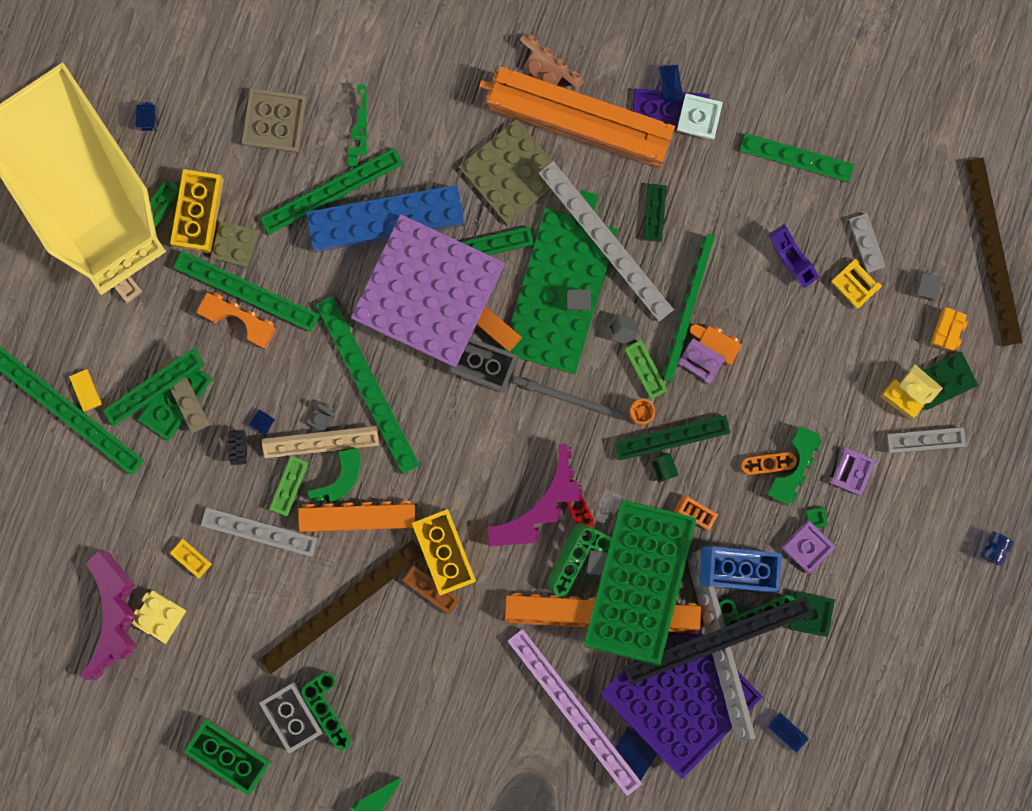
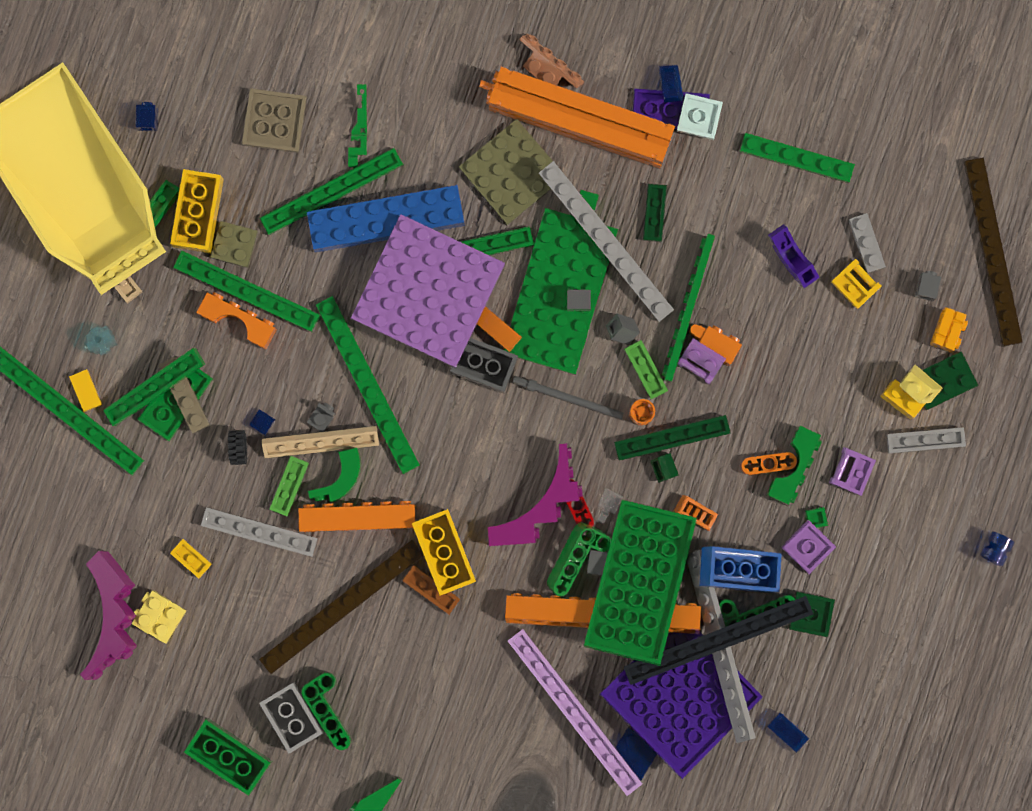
(107, 340): none -> clear light blue brick

